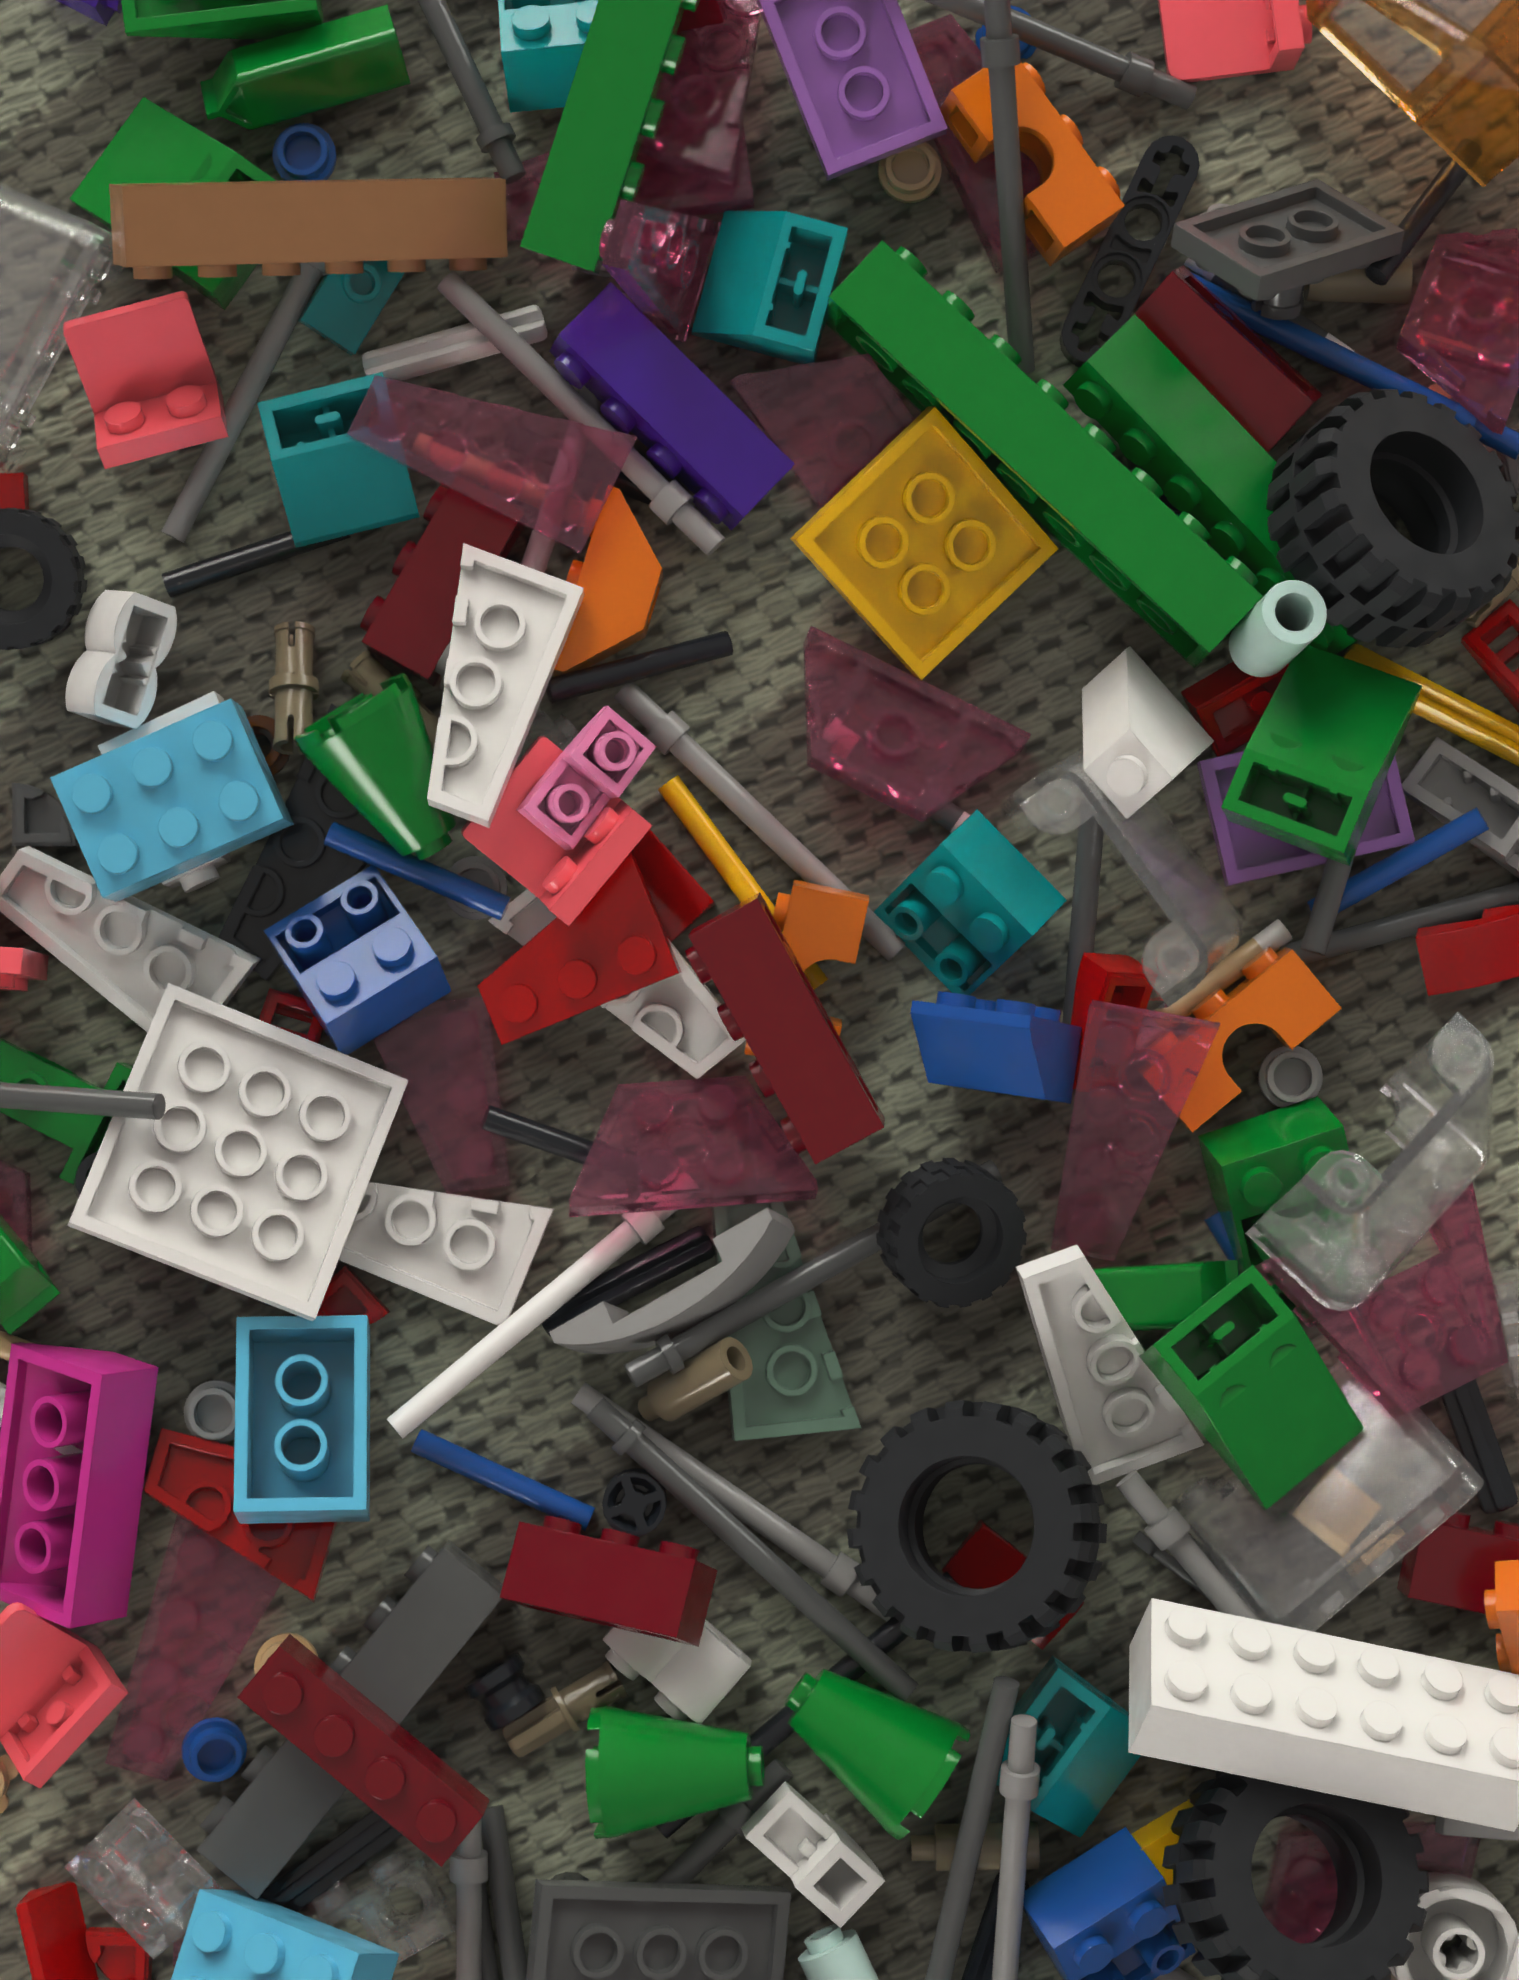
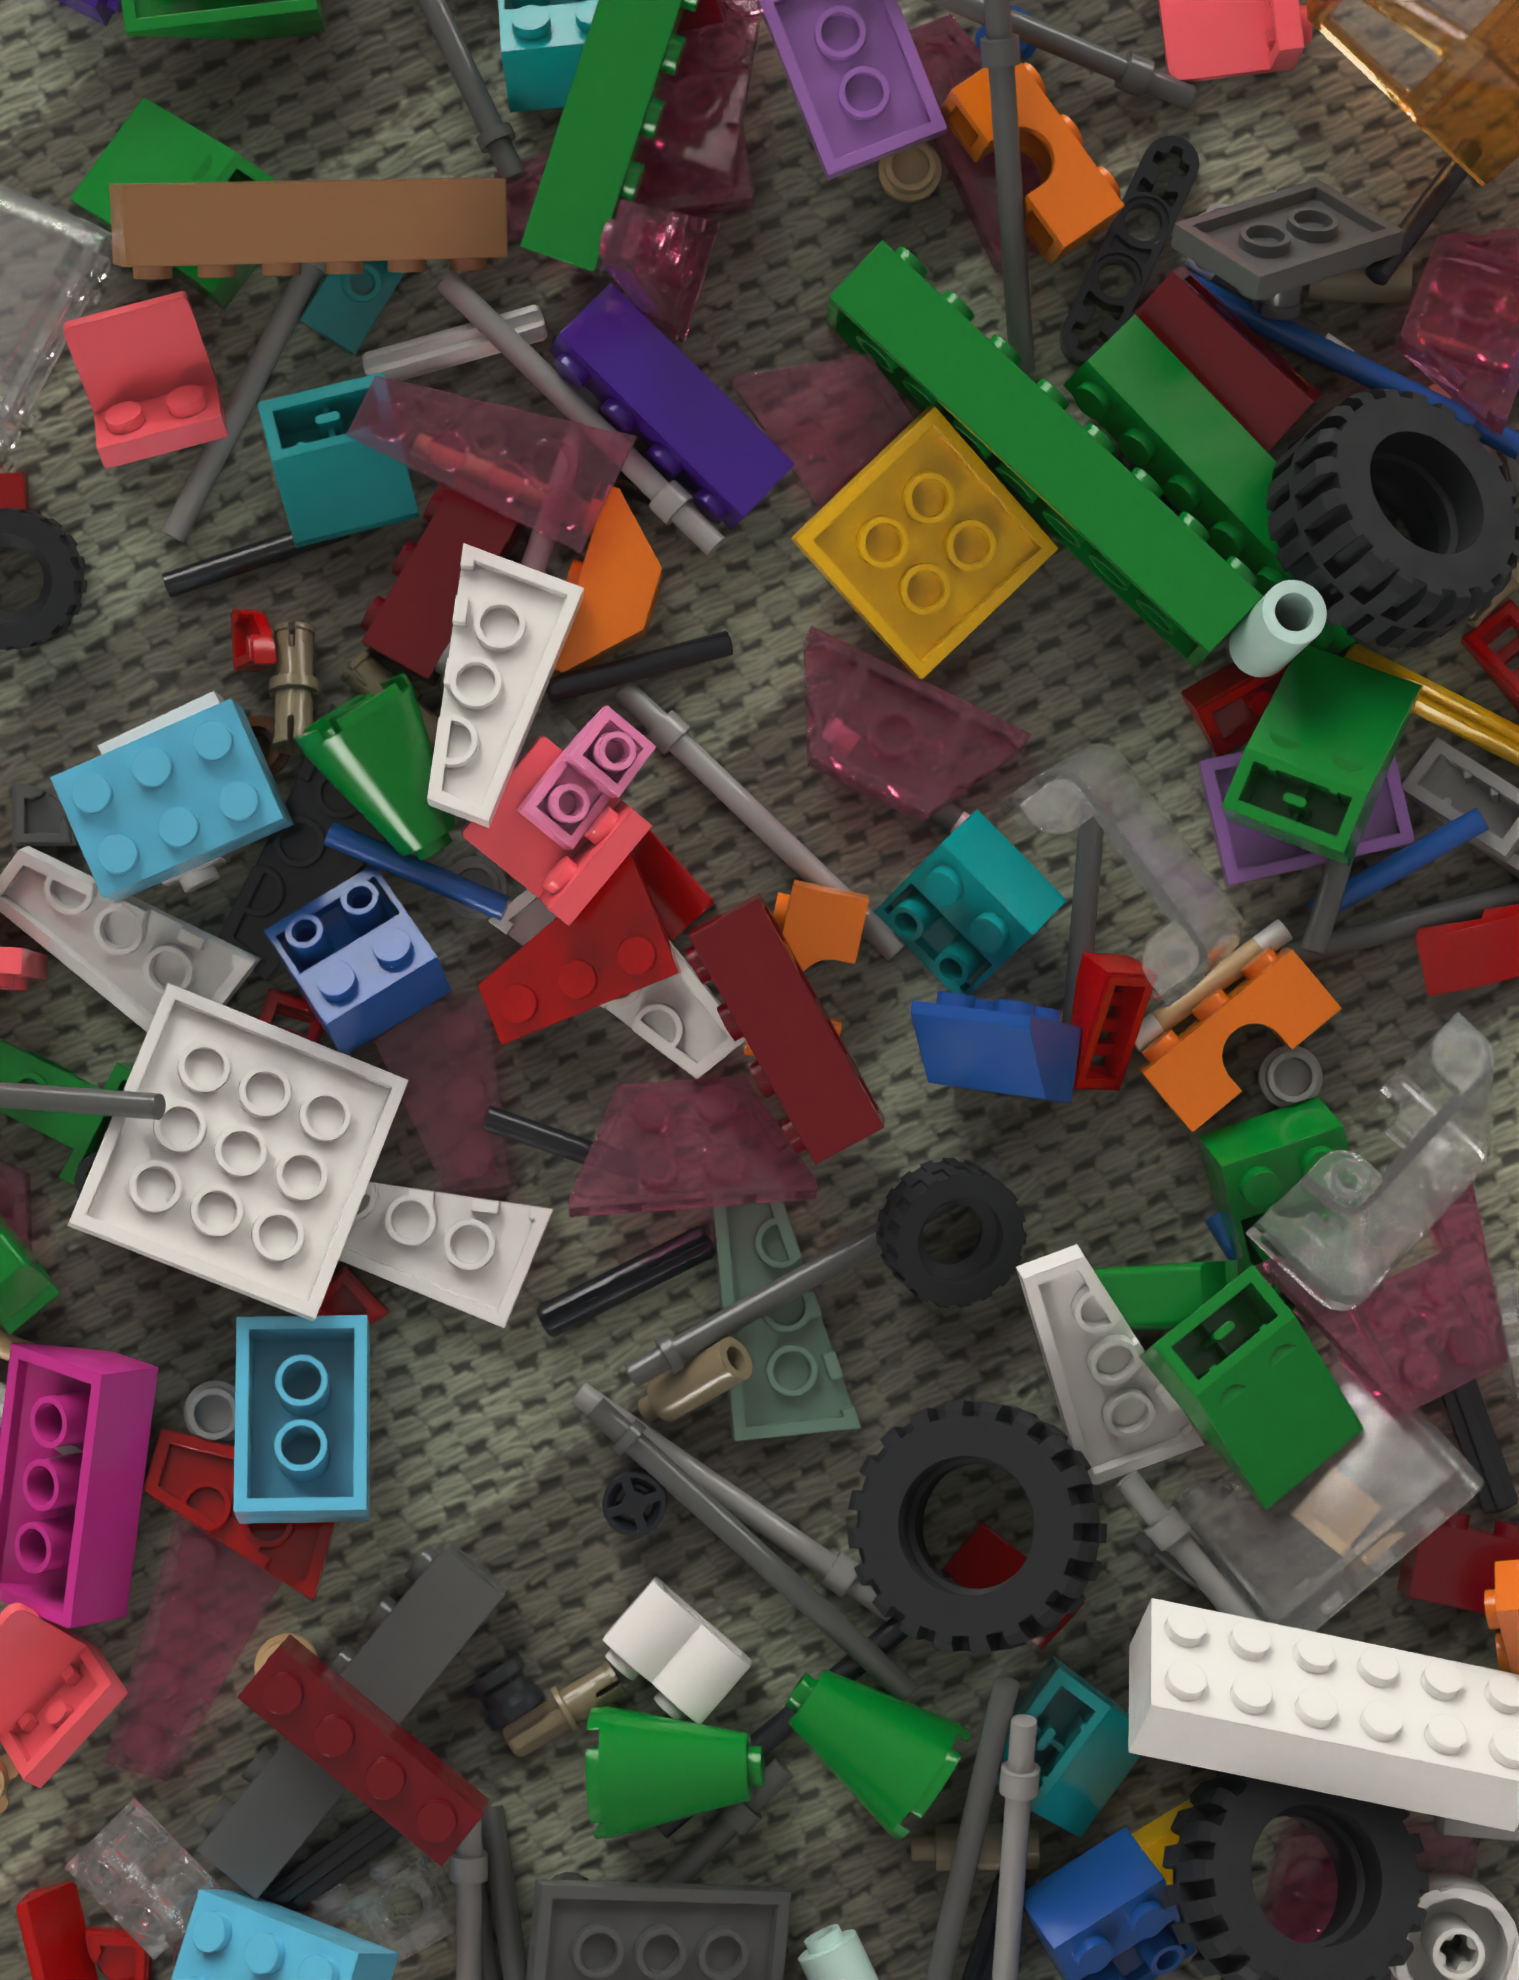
(124, 645): white brick -> none
(214, 1749): blue plate -> none
(251, 641): none -> red tile
(304, 153): blue plate -> none
(307, 70): green piece -> none
(501, 1479): blue bar -> none
(610, 1580): dark red brick -> none
(636, 1228): white bar -> none
(720, 853): yellow bar -> none
(746, 1257): light grey slope -> none
(771, 283): teal slope -> none
(814, 1854): white brick -> none
(1125, 1106): clear pink wing -> none
(1135, 733): white slope -> none

